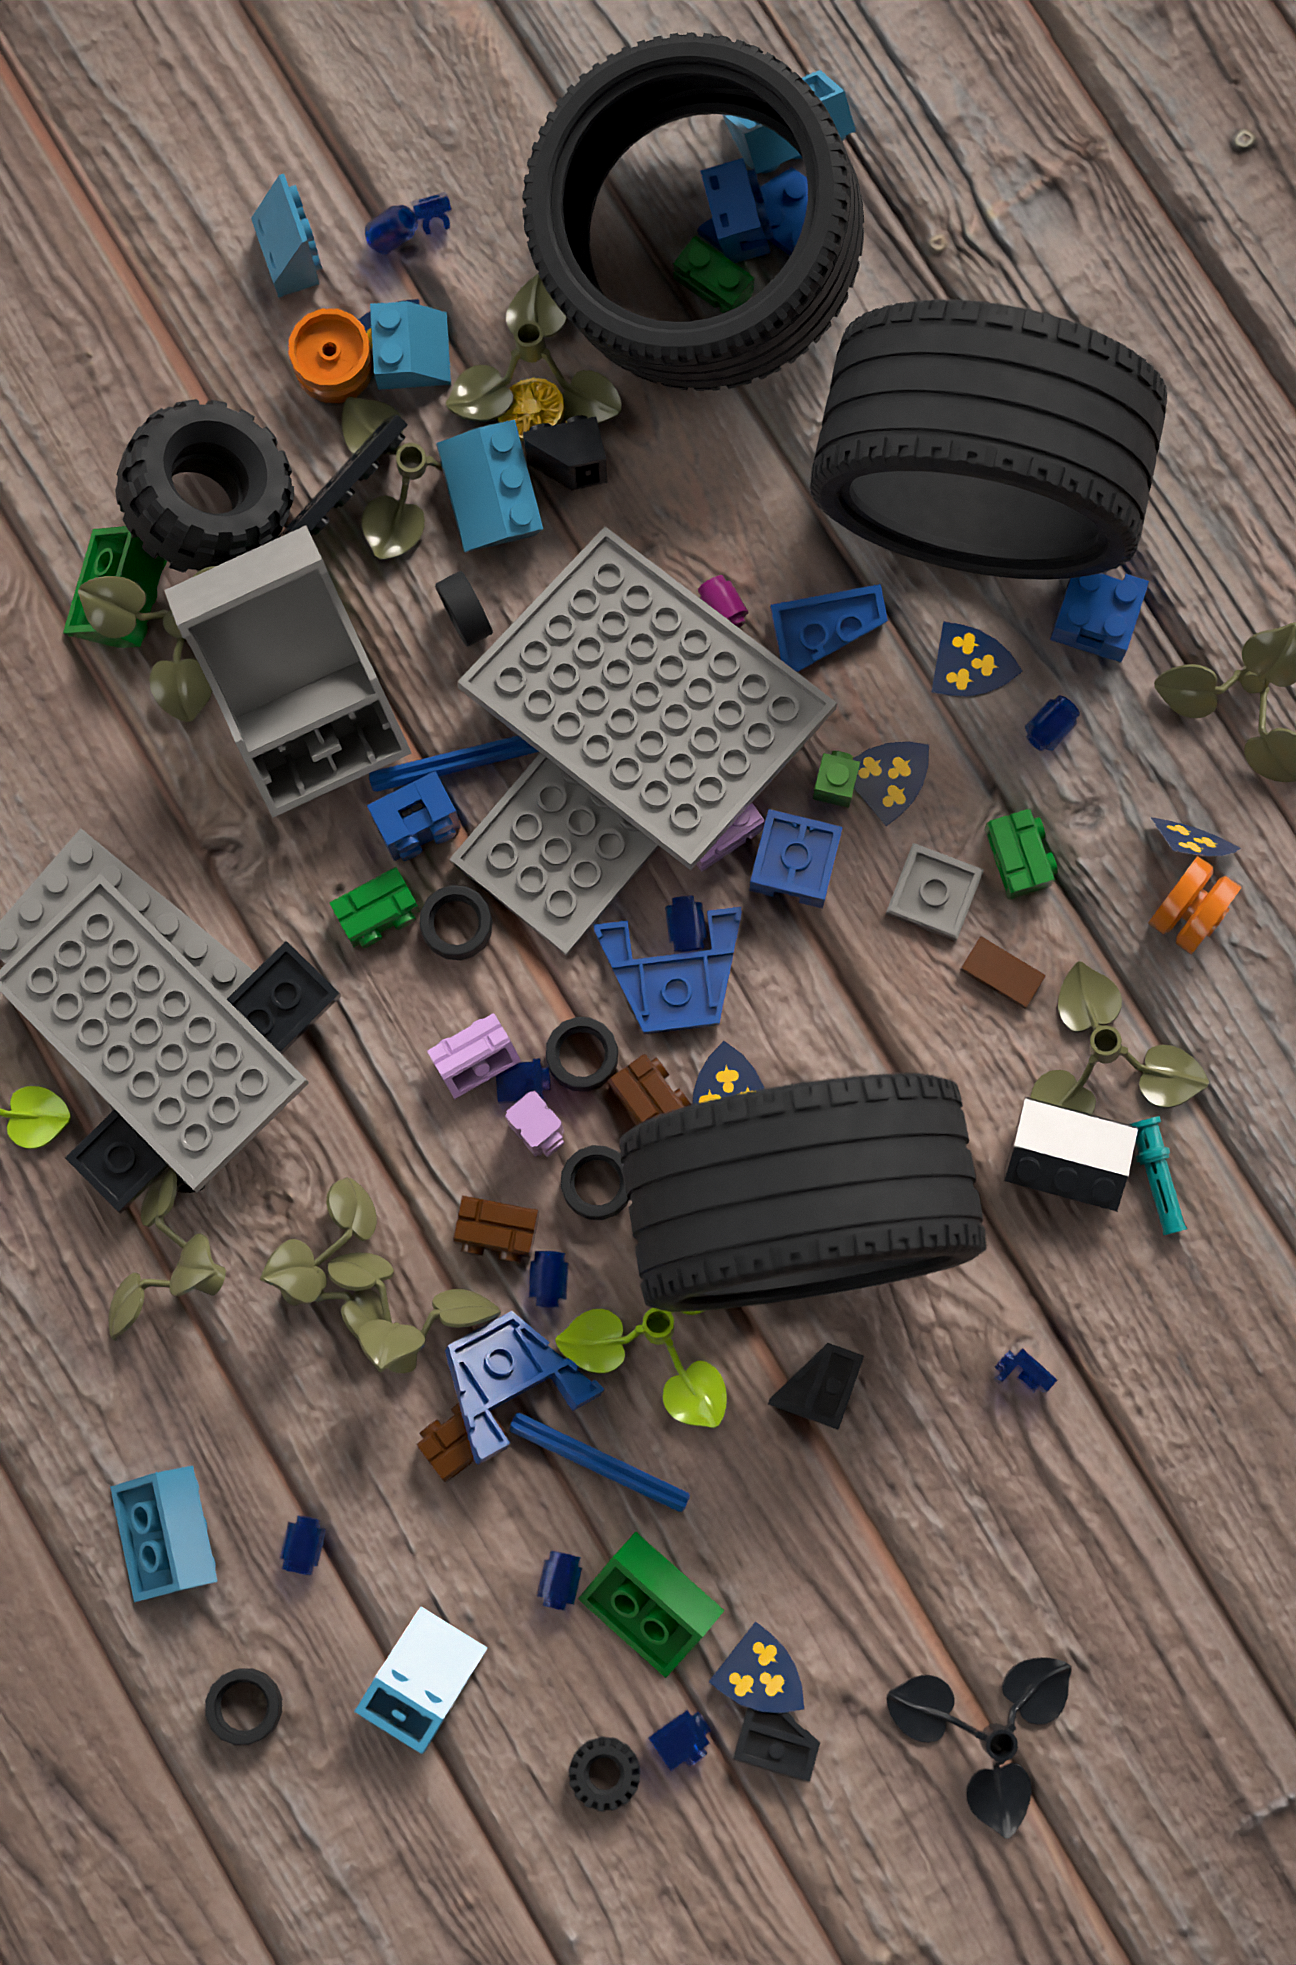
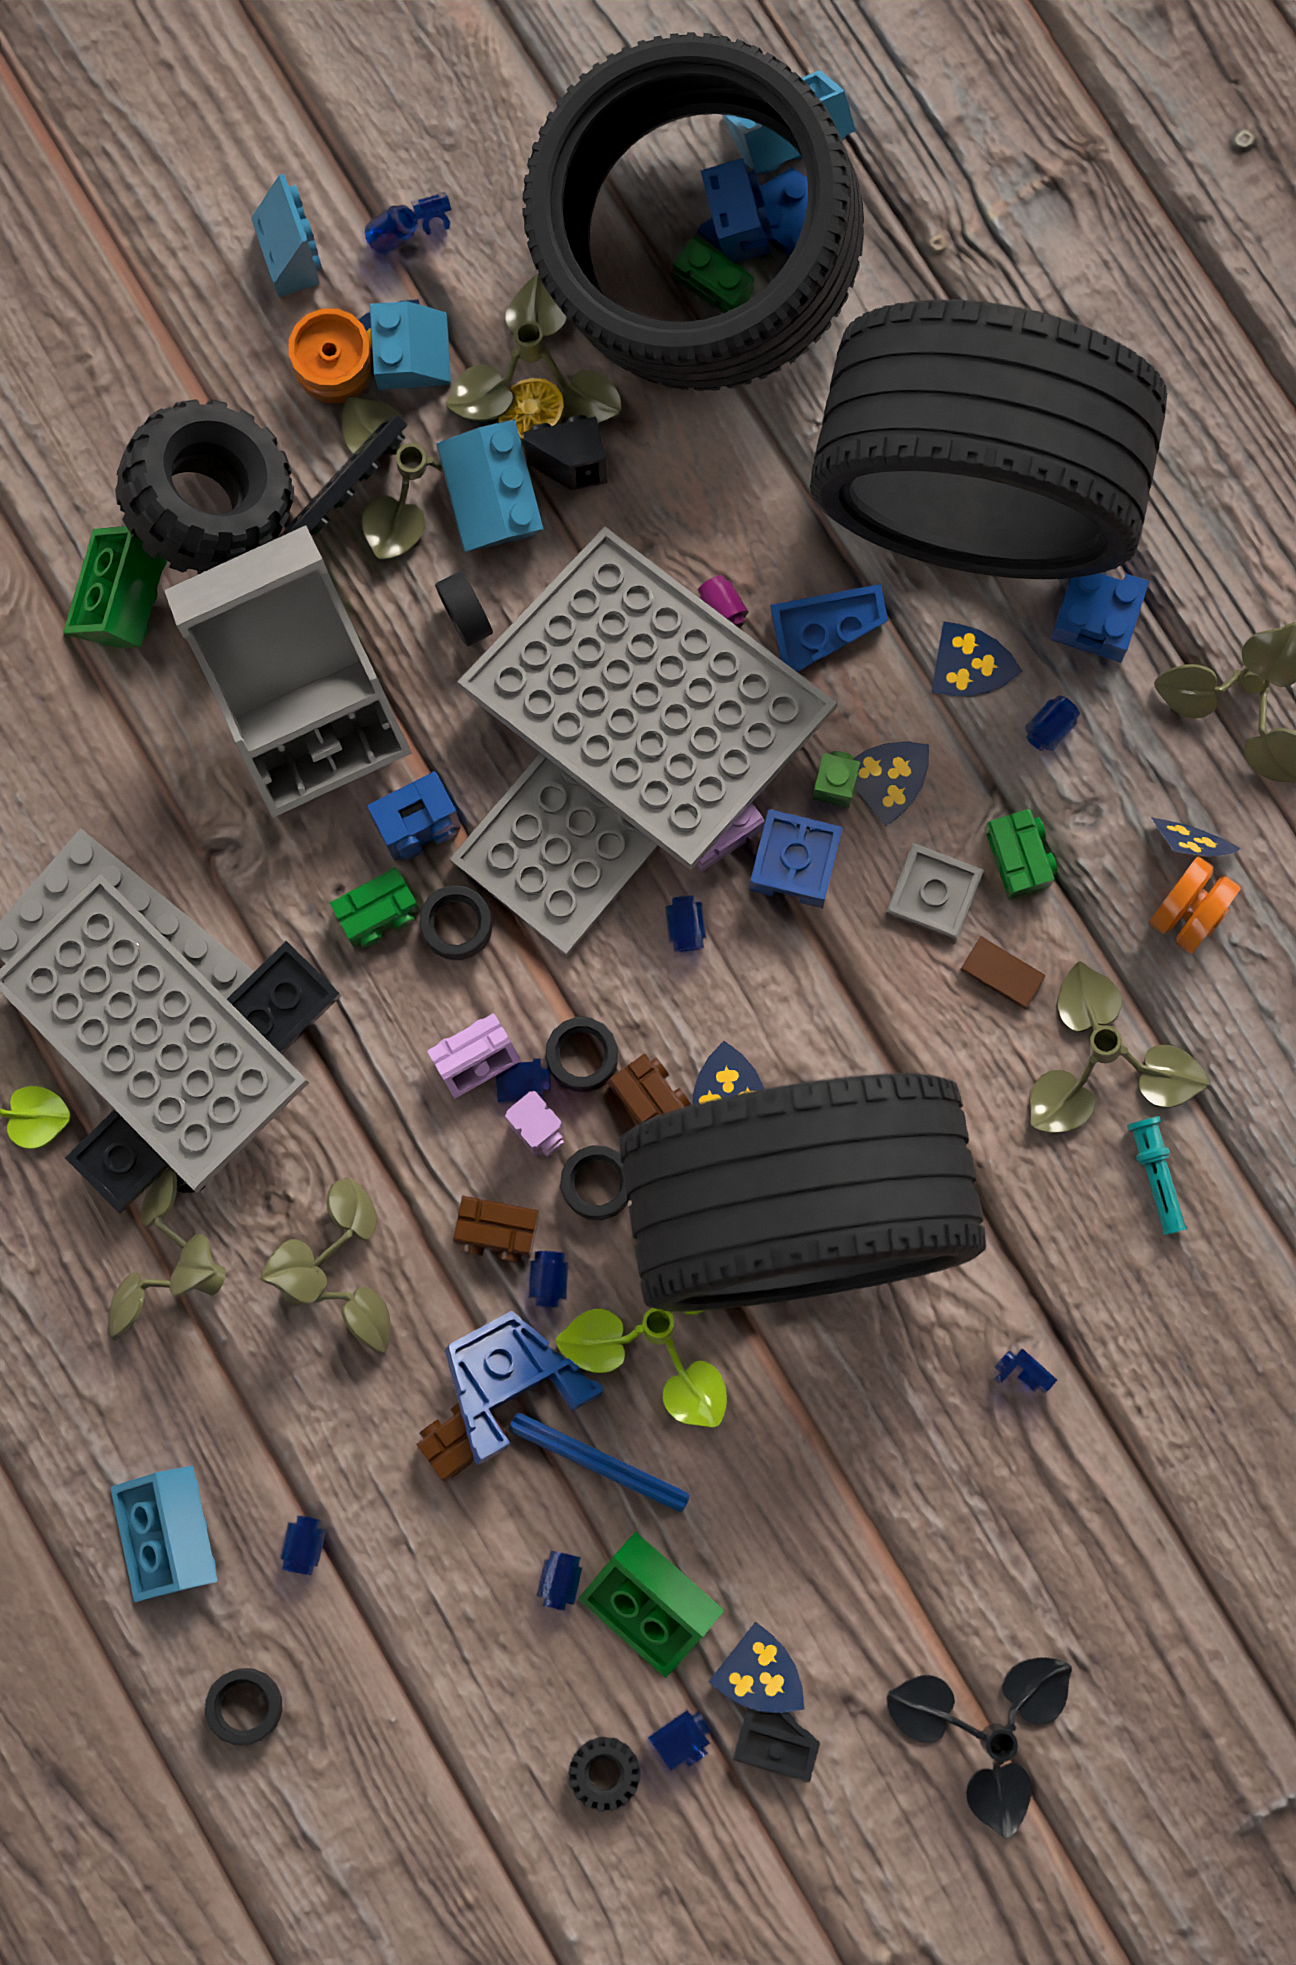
(112, 610): olive plant -> none
(396, 1344): olive plant -> none
(421, 1680): slope -> none
(450, 762): blue axle -> none
(675, 988): blue wing -> none
(821, 1386): black wing -> none
(1070, 1154): slope -> none

